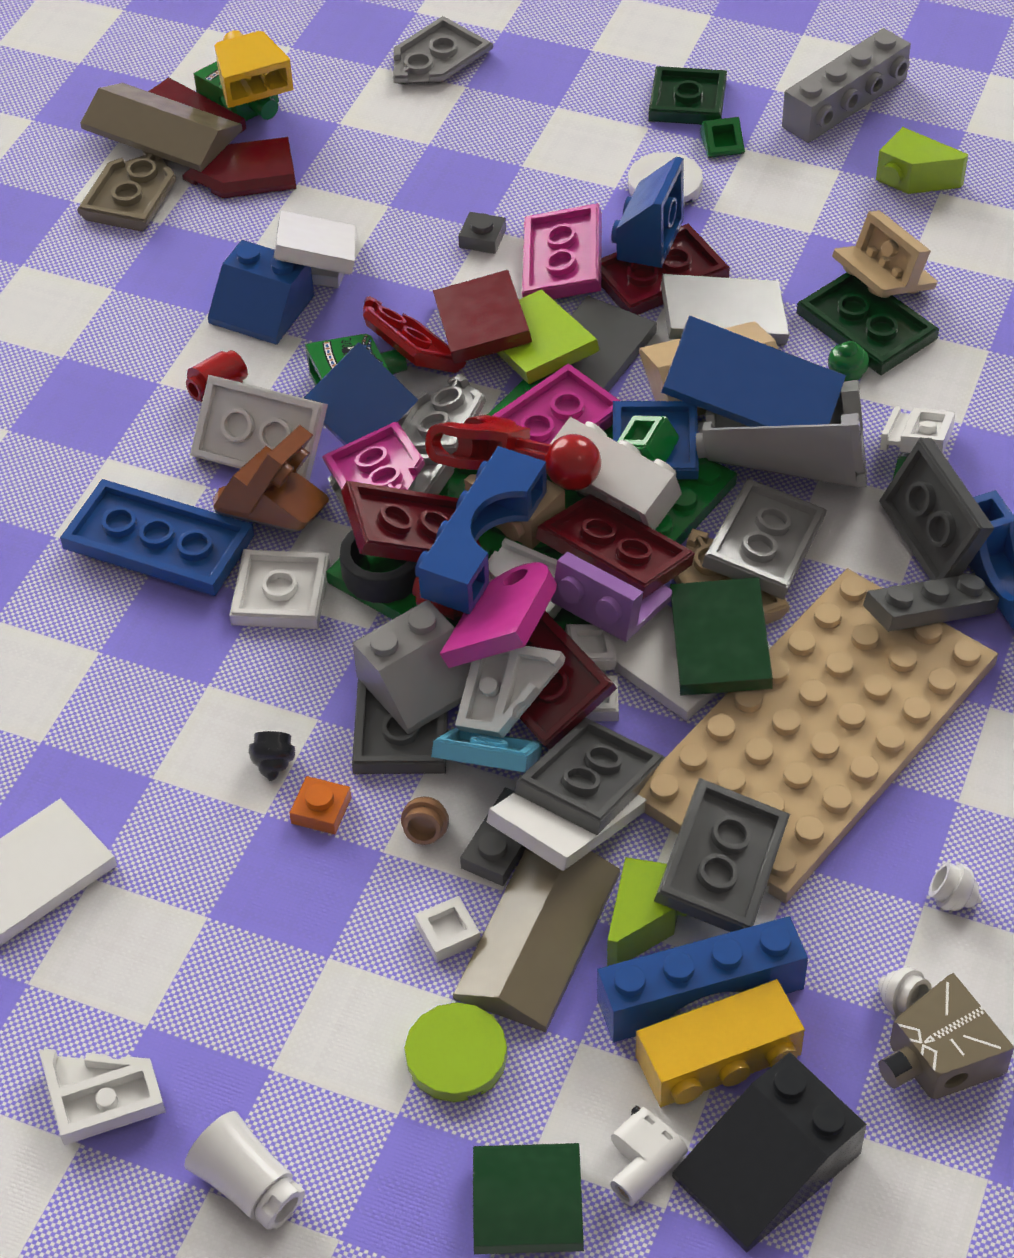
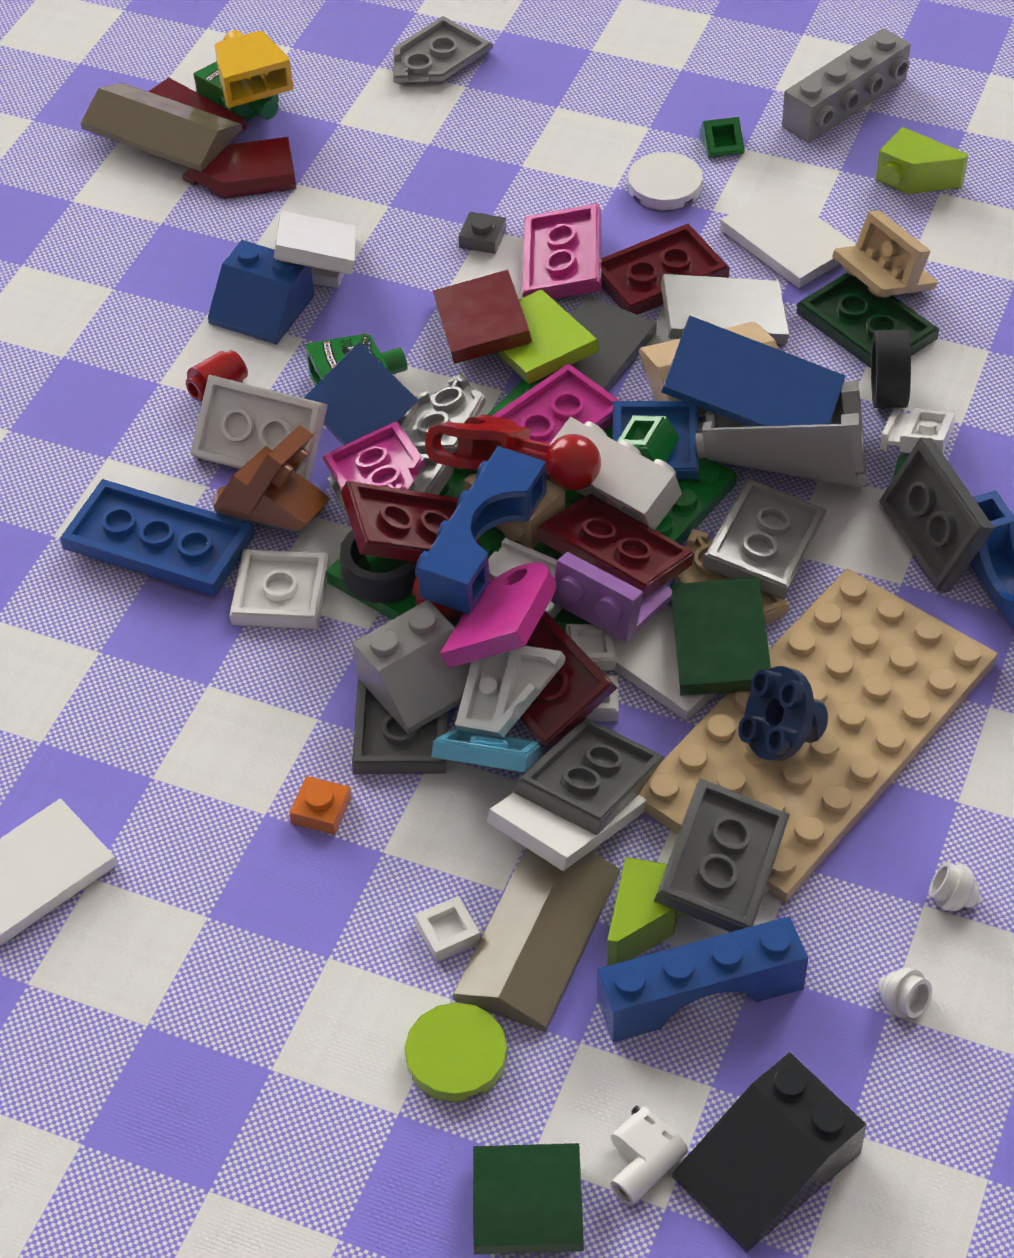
(99, 1092): white wing -> none
(128, 192): dark tan tile -> none
(244, 1171): white plant -> none
(271, 752): black plate -> none
(409, 337): red tile -> none
(424, 820): medium nougat plate -> none
(492, 852): dark grey plate -> none
(652, 216): blue slope -> none
(687, 95): dark green tile -> none
(718, 1043): yellow brick -> none
(781, 714): none -> dark blue plate
(786, 236): none -> white tile
(849, 360): green plate -> none
(891, 369): none -> black tyre
(931, 602): dark grey plate -> none
(945, 1043): dark tan torso -> none

